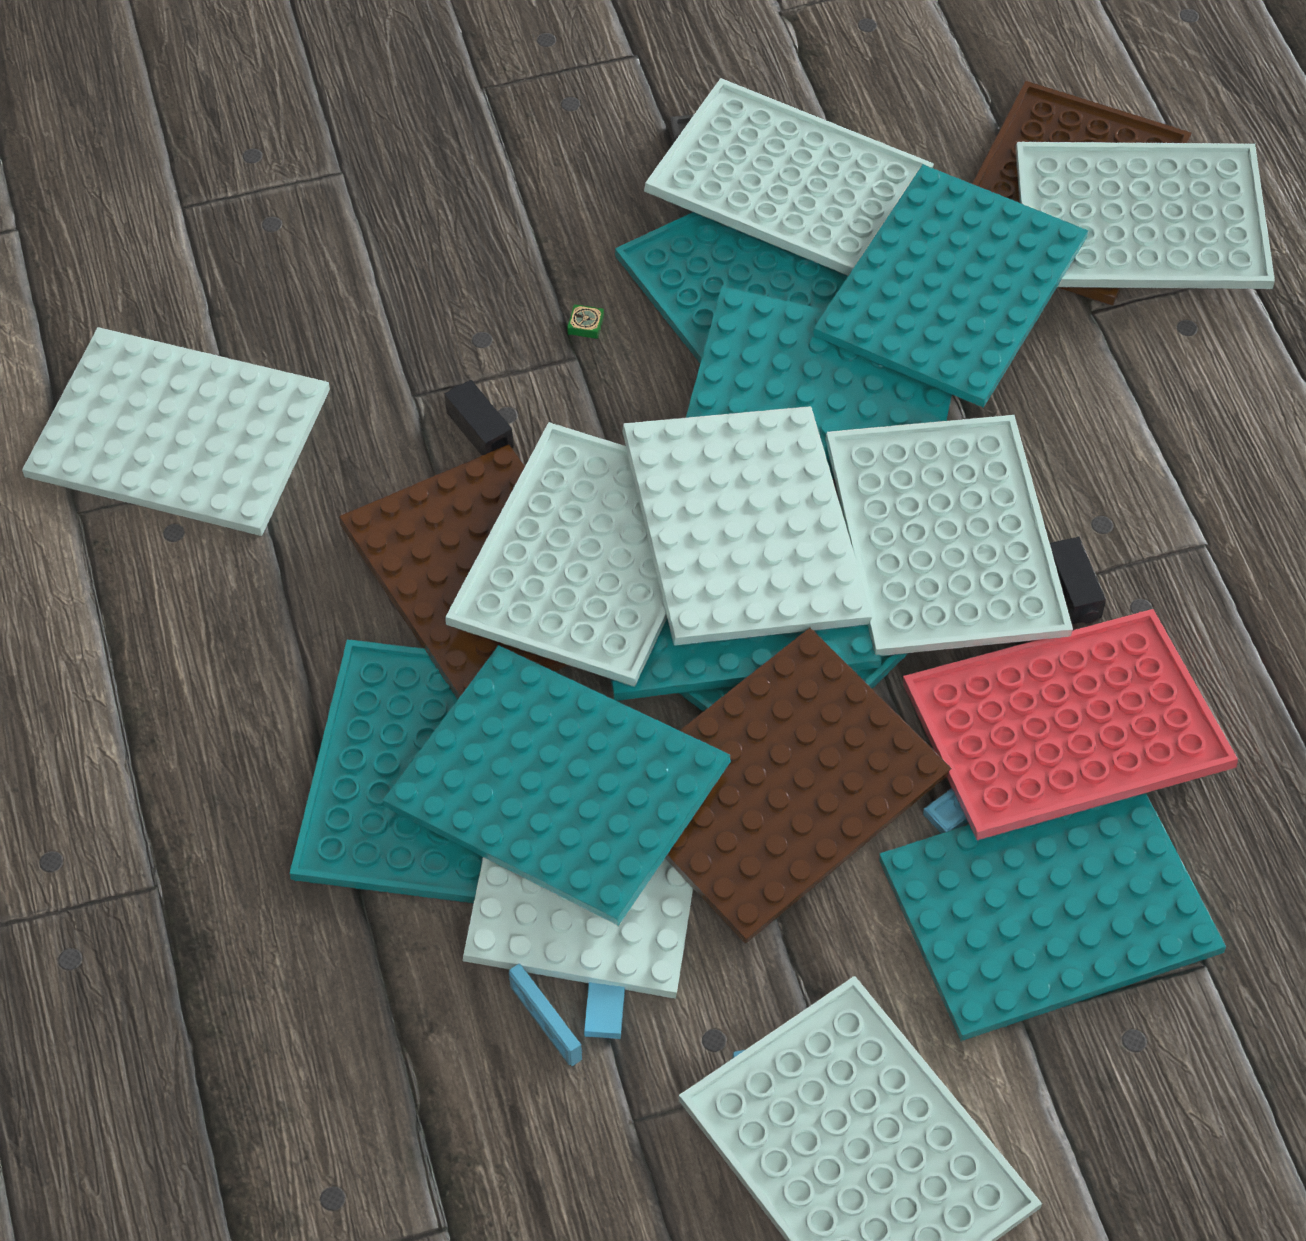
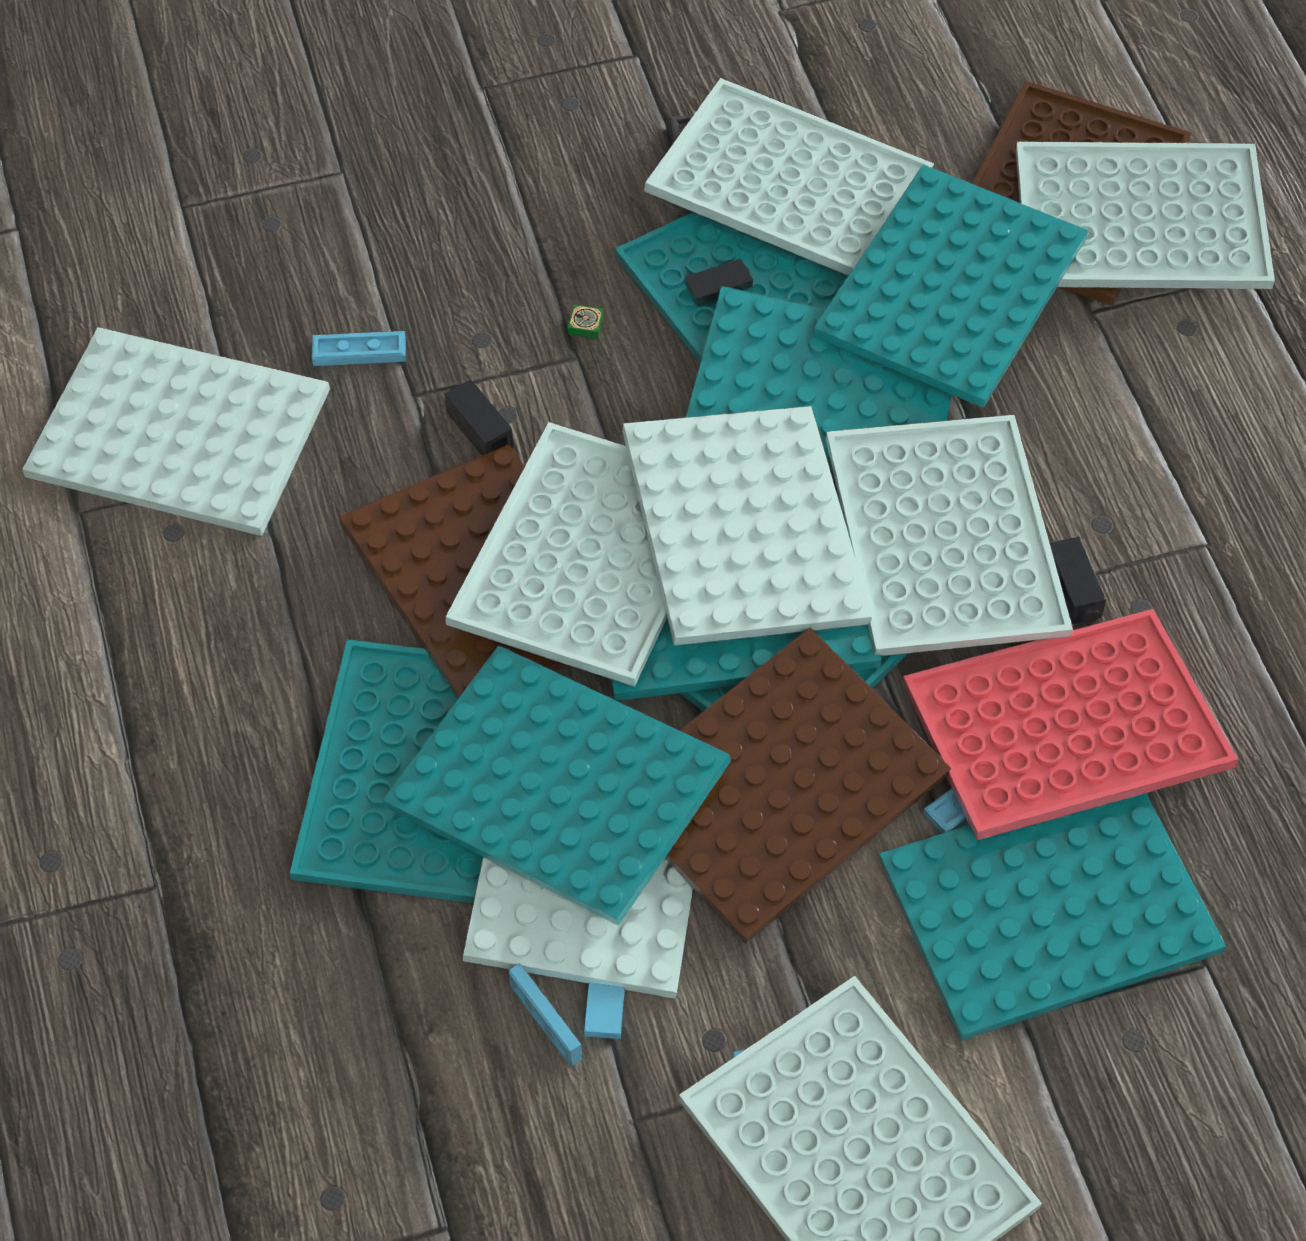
(358, 348): none -> medium azure tile
(707, 283): none -> black tile

